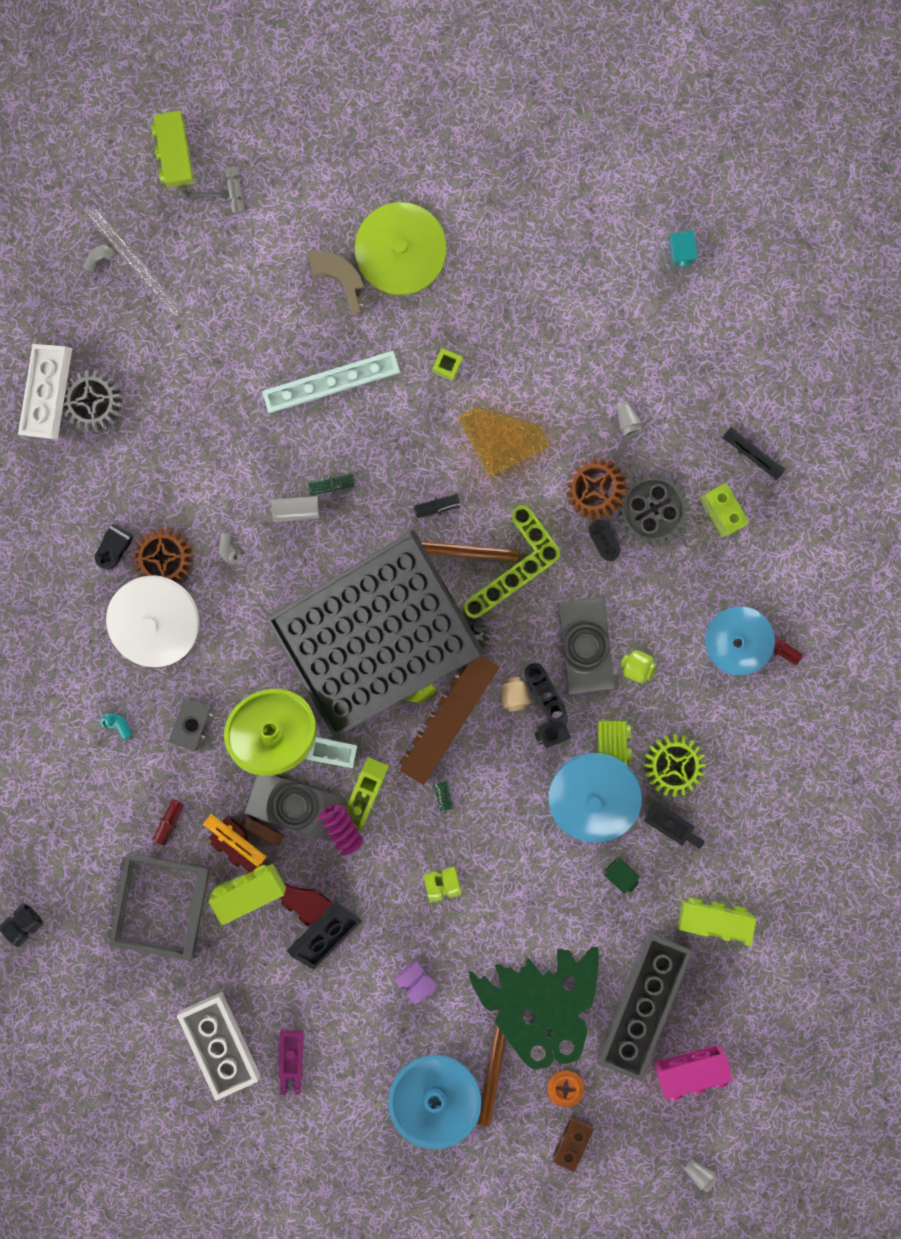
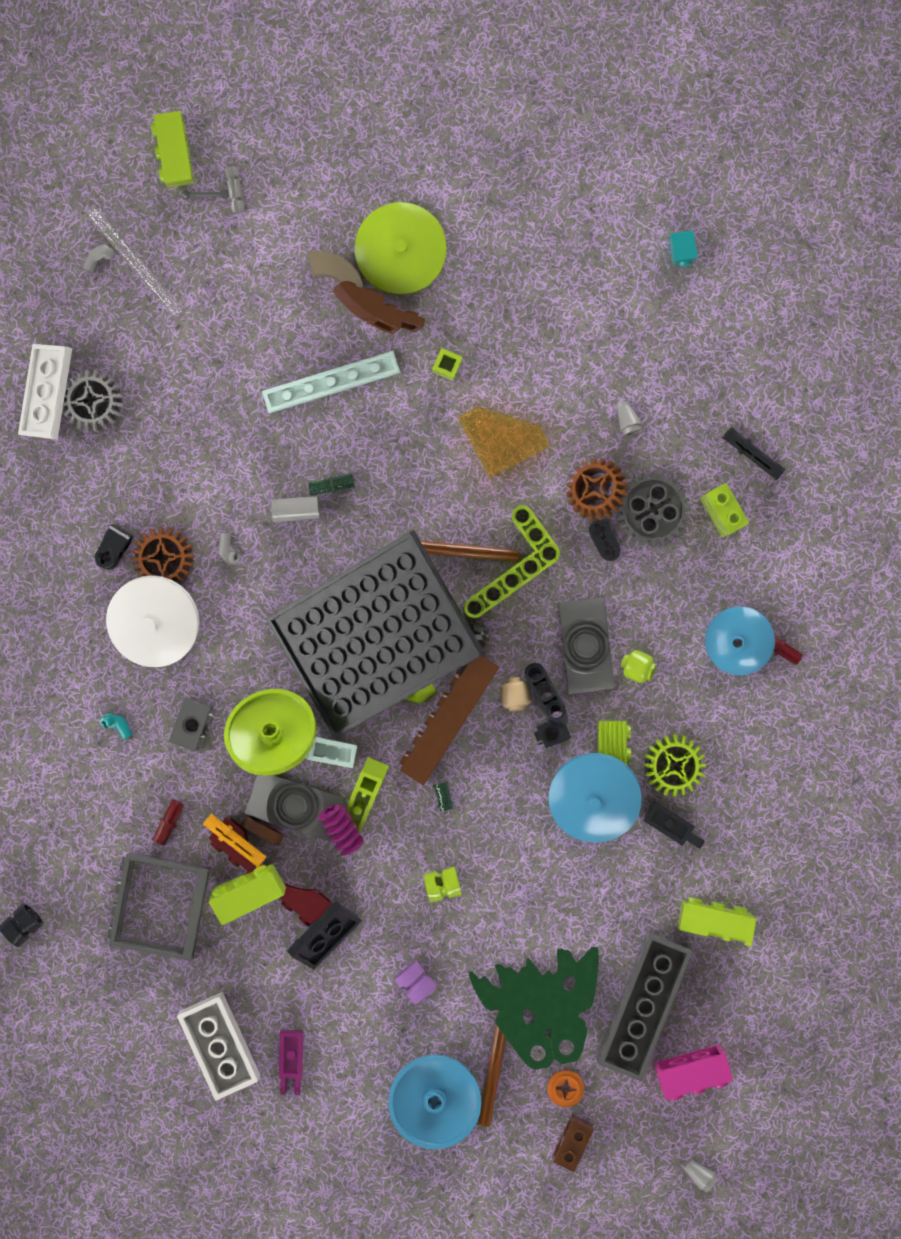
(369, 307): none -> reddish brown slope
(437, 506): black axle -> none
(621, 875): dark green brick -> none

